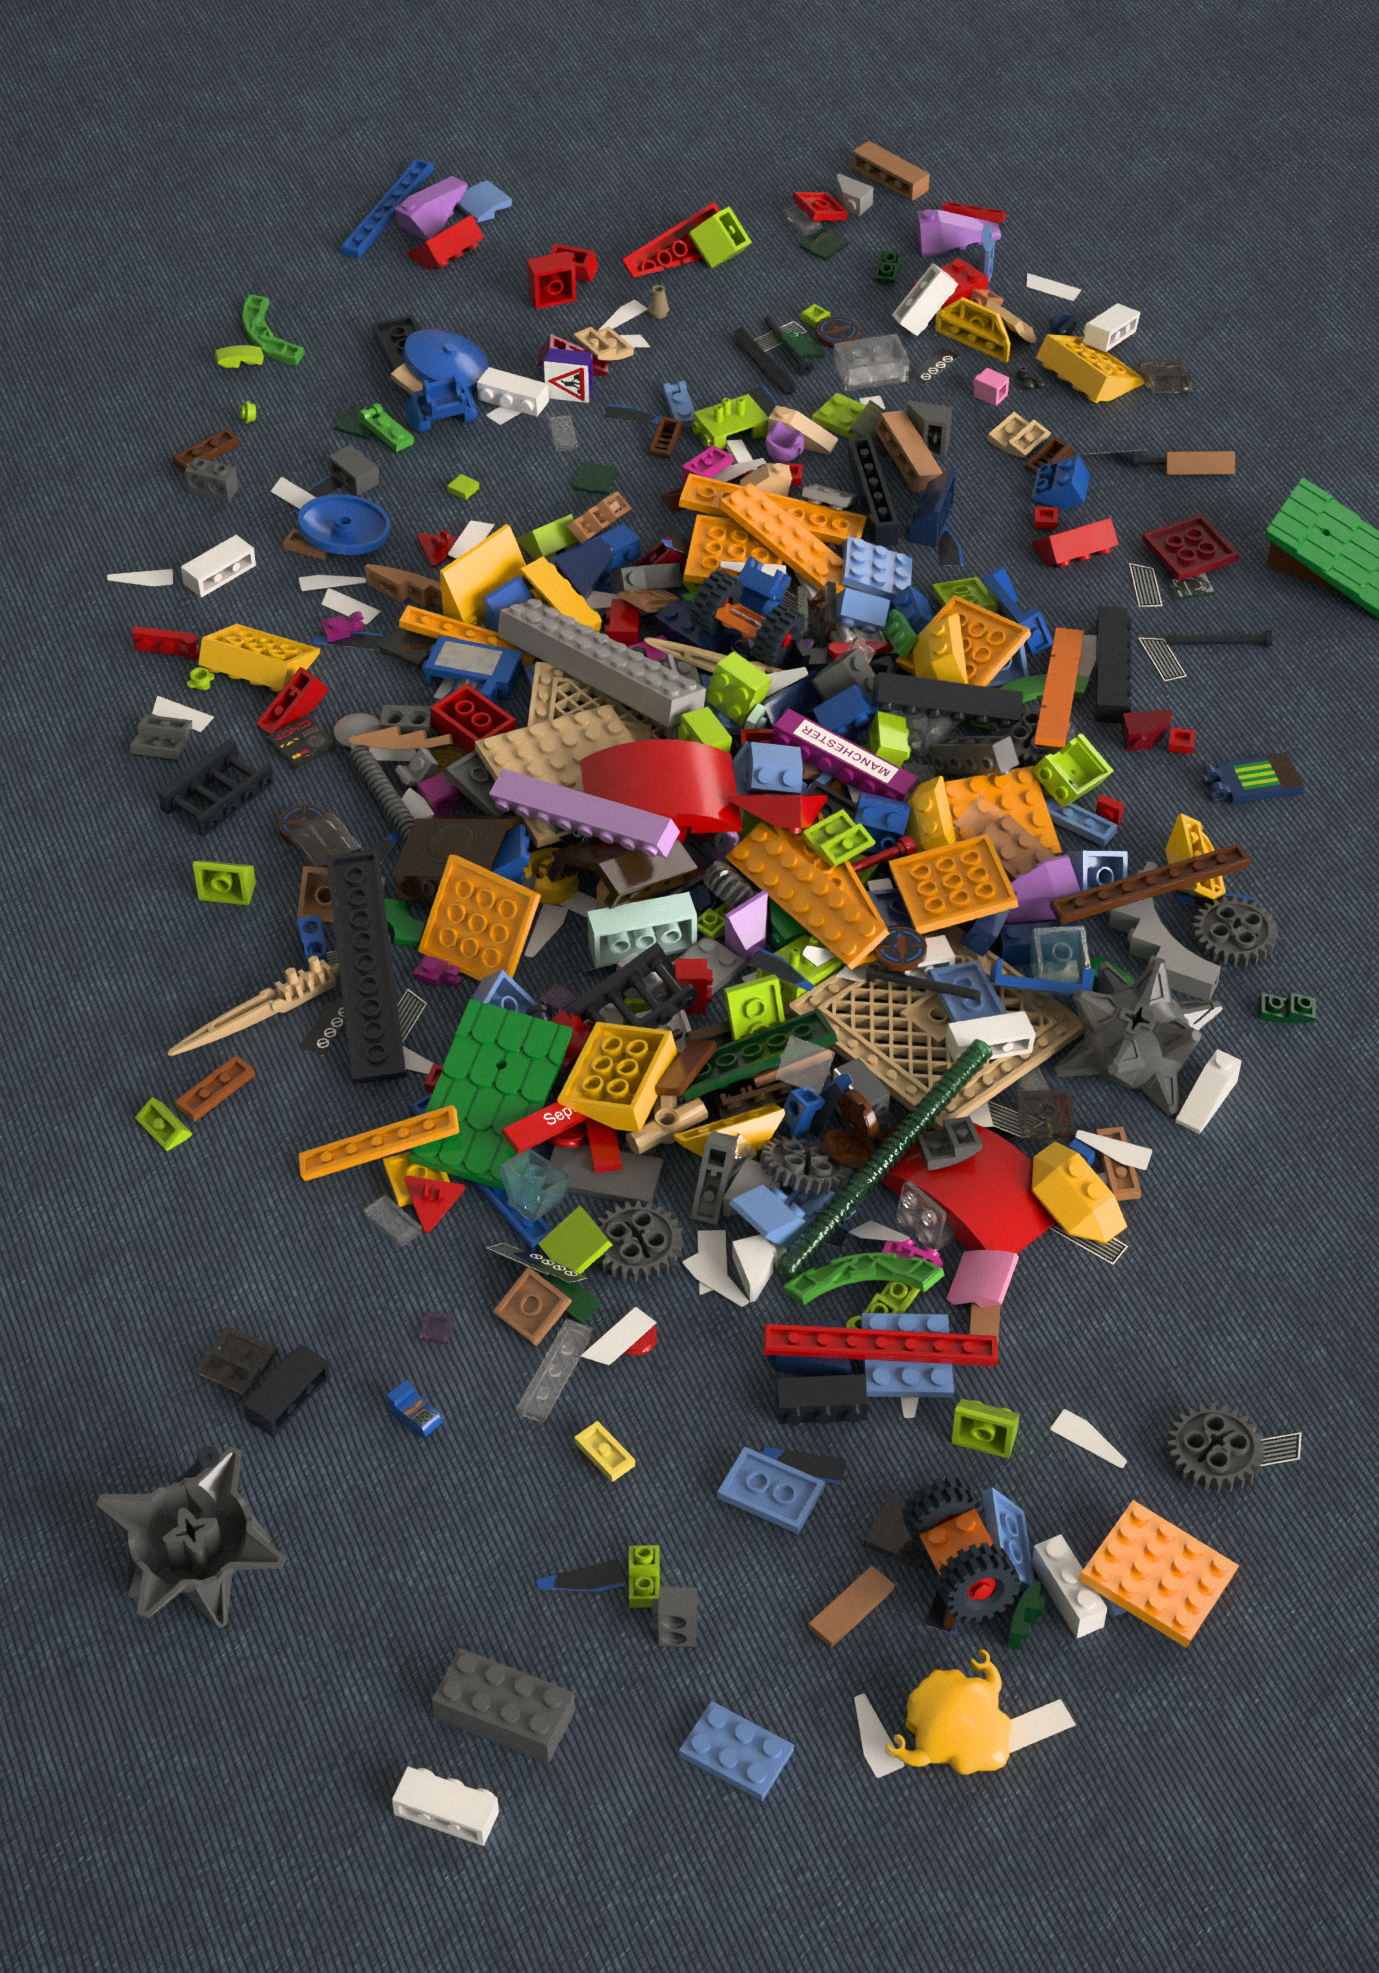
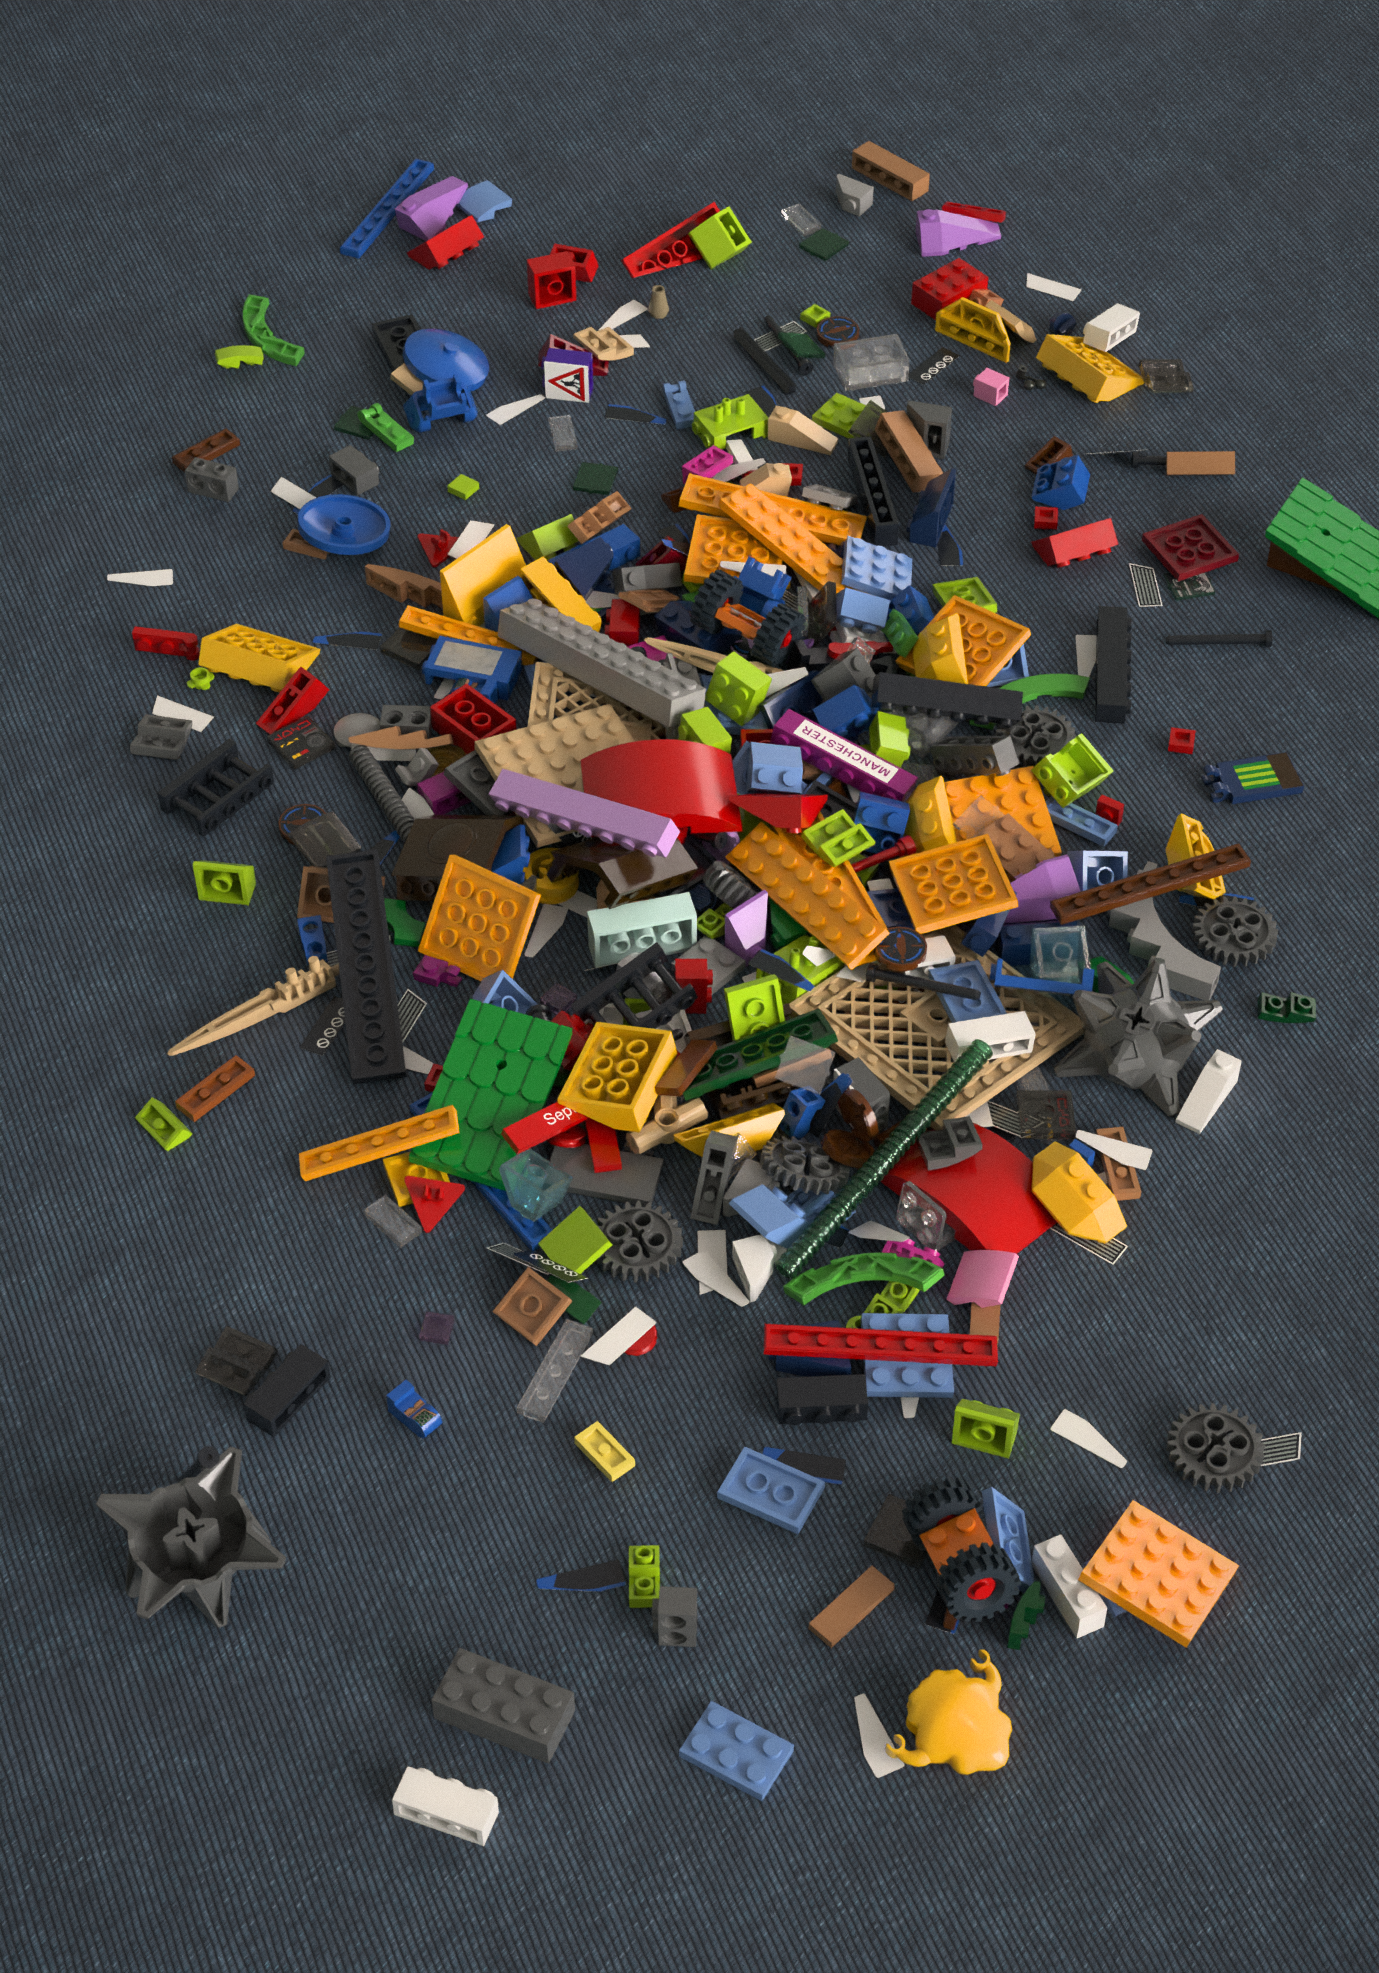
(218, 566): white brick -> none
(248, 412): lime plate -> none
(326, 581): white sticker -> none
(340, 628): magenta plate -> none
(347, 605): white sticker -> none
(512, 391): white brick -> none
(666, 424): reddish brown slope -> none
(756, 718): light aqua plate -> none
(784, 443): medium lavender cap -> none
(820, 206): red plate -> none
(888, 266): dark green slope -> none
(925, 299): white brick -> none
(987, 251): medium blue slope -> none
(1003, 593): blue panel -> none
(1017, 435): tan slope -> none
(1039, 1725): white sticker -> none
(1059, 688): orange piece -> none
(1144, 729): dark red slope -> none
(1163, 658): sticker -> none

